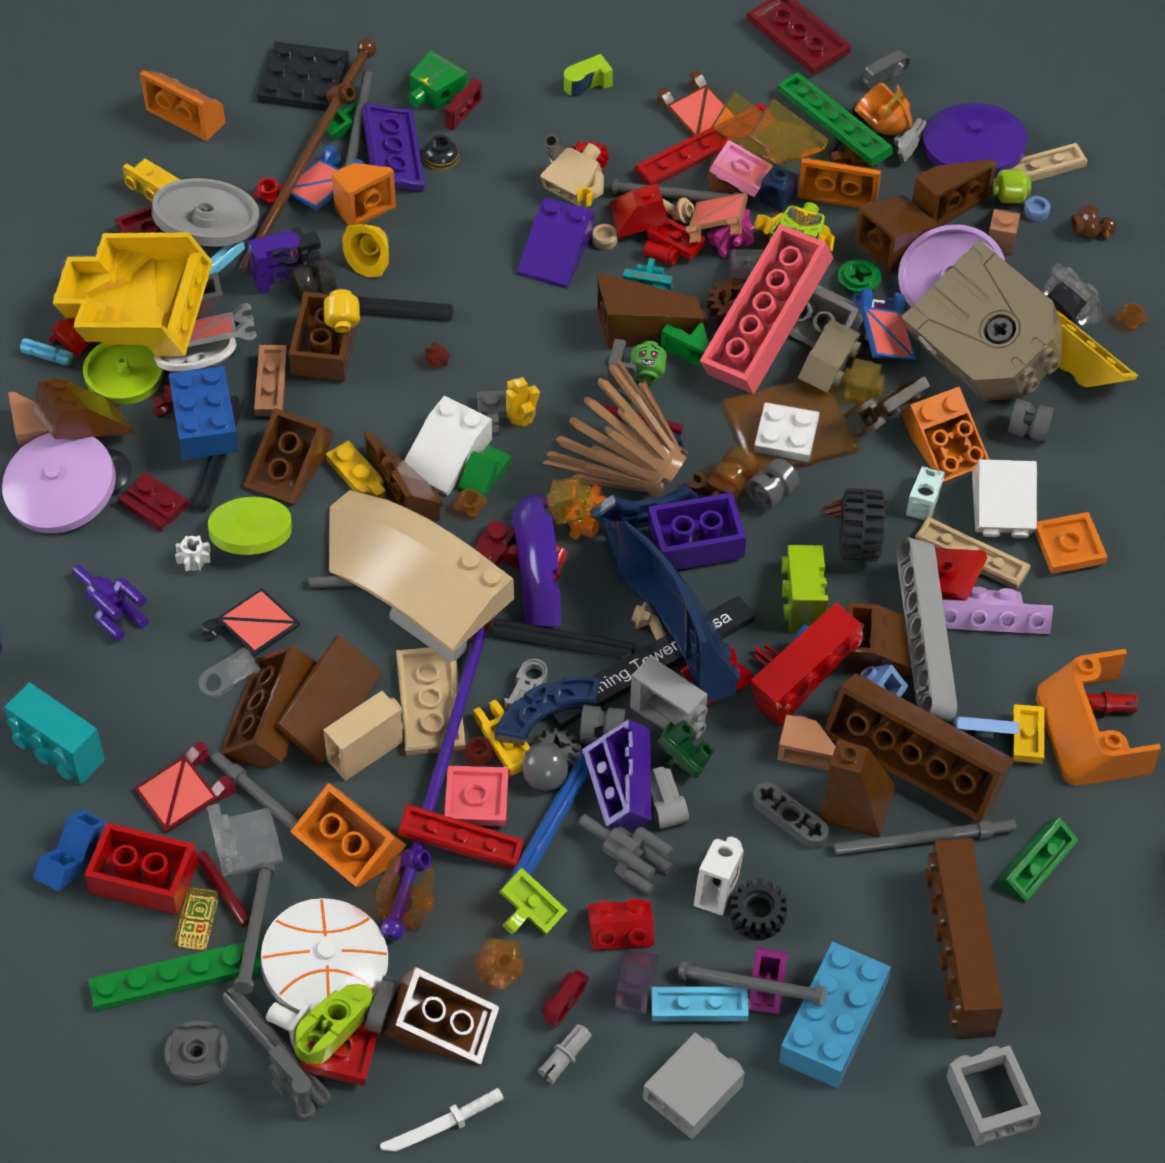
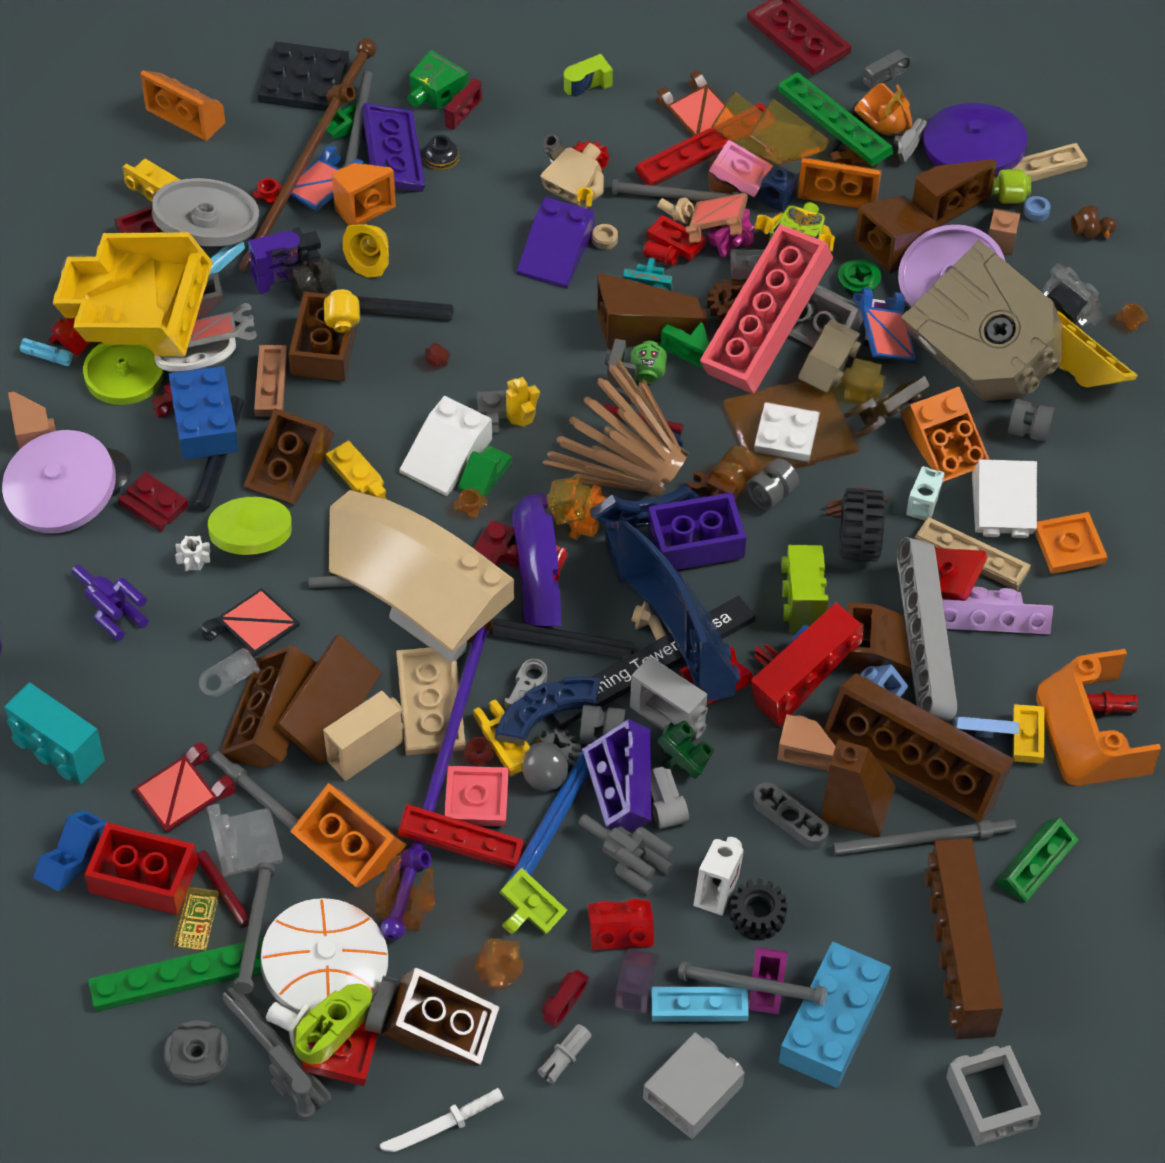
(77, 412): reddish brown slope -> none
(402, 481): reddish brown wedge -> none
(639, 210): red slope -> none

